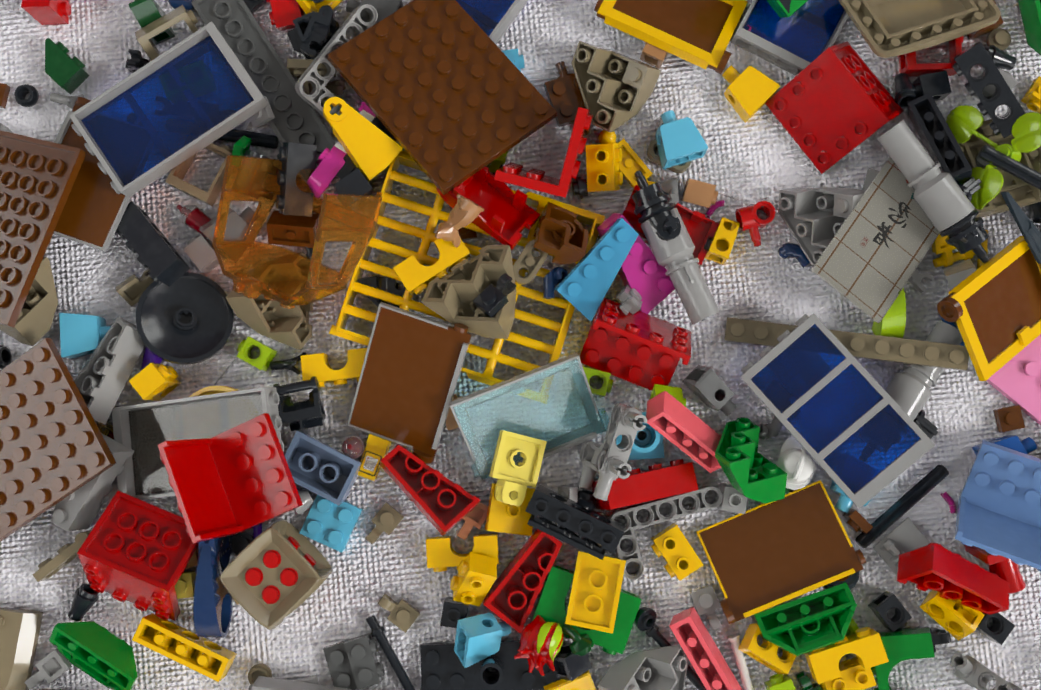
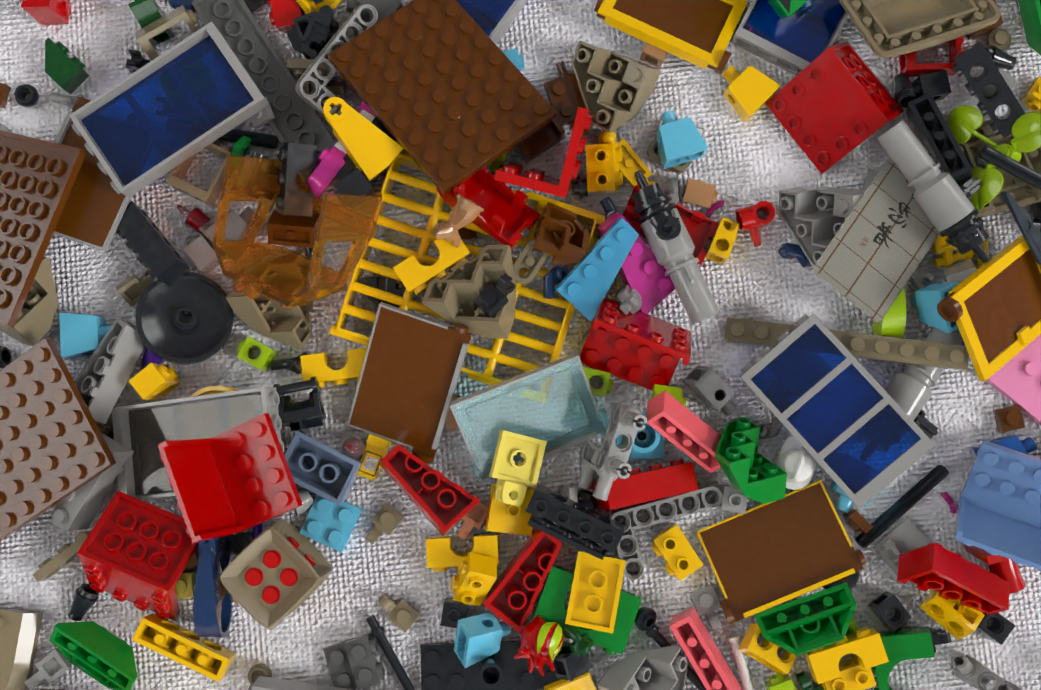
(541, 140): none -> reddish brown panel
(608, 207): none -> dark blue arm
(926, 303): none -> medium azure torso

